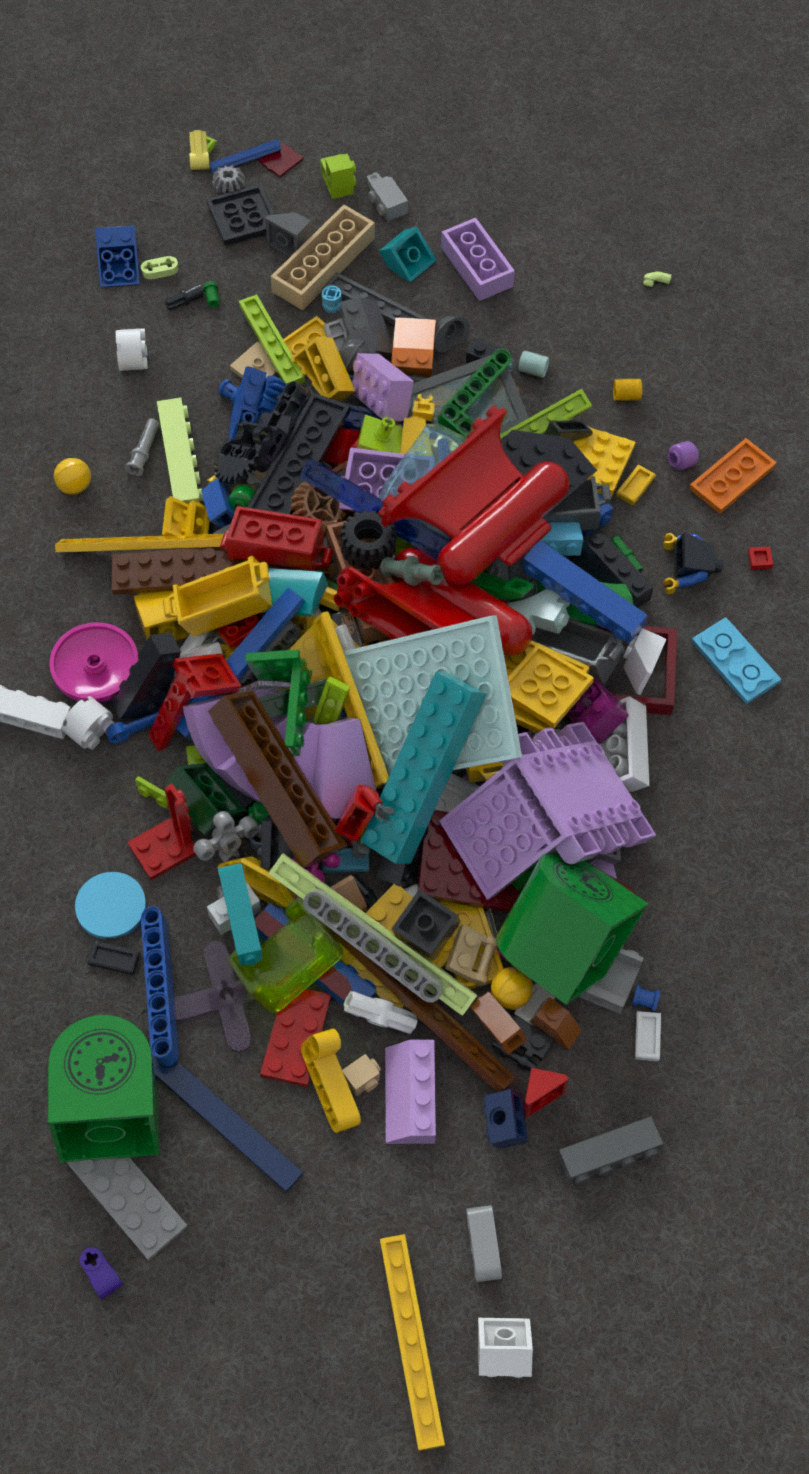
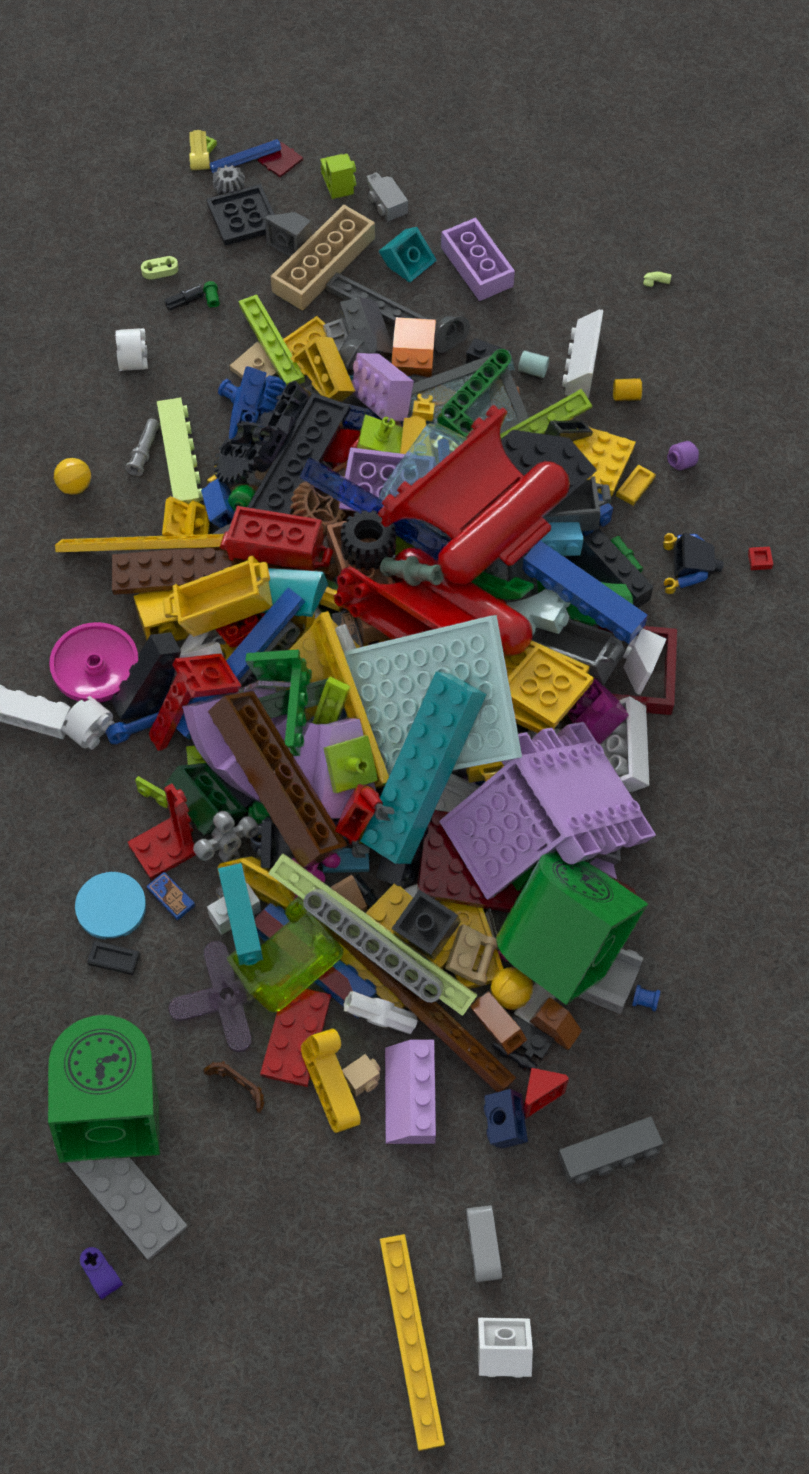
(117, 256): blue slope -> none
(162, 994): blue beam -> none
(170, 896): none -> tile
(222, 1070): none -> reddish brown piece
(228, 1124): dark blue tile -> none
(331, 299): medium azure wheel -> none
(350, 764): none -> lime tile
(582, 353): none -> white slope
(647, 1036): white tile -> none
(732, 475): orange plate -> none
(736, 660): medium azure piece -> none

